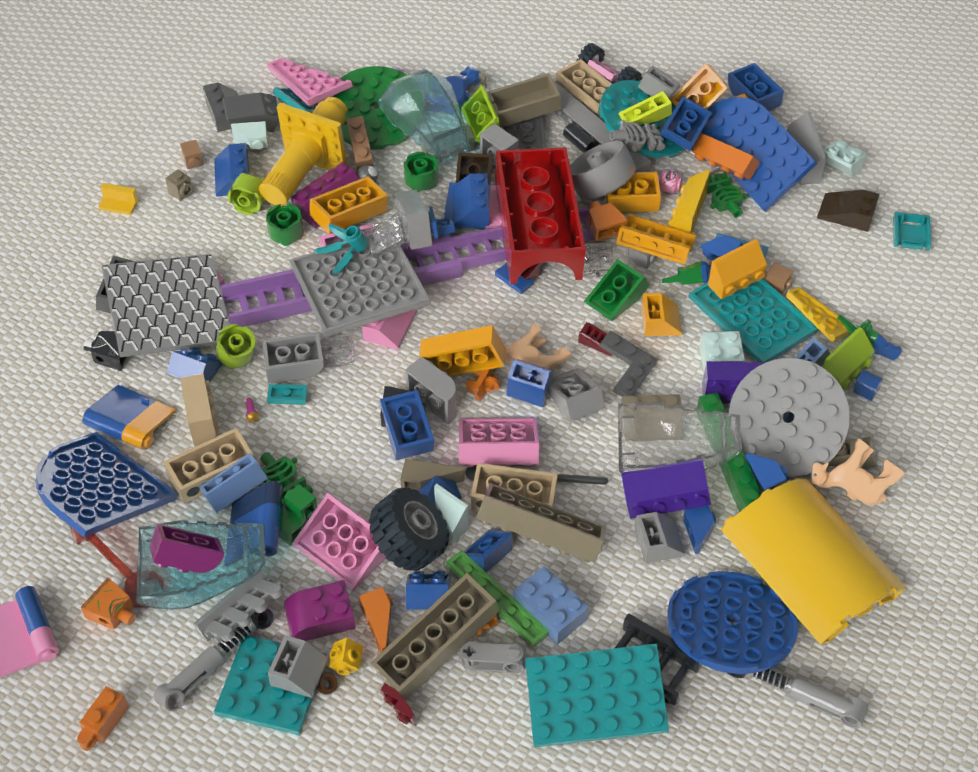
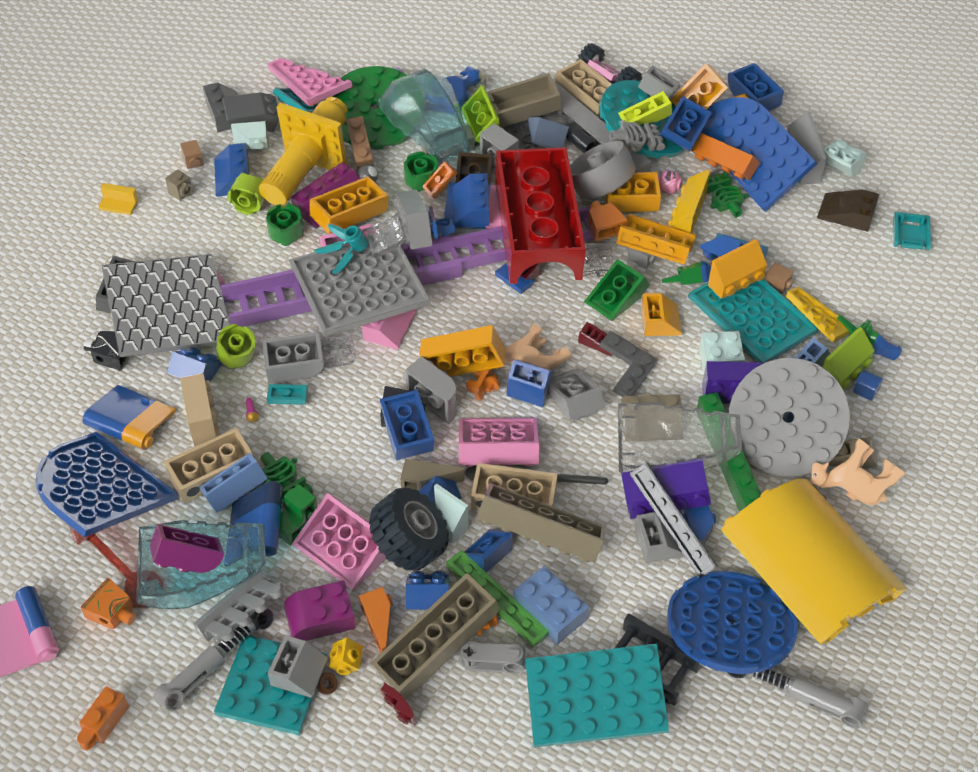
(440, 179): none -> orange brick
(547, 133): none -> sand blue slope
(673, 519): none -> tile
(767, 471): blue slope -> none

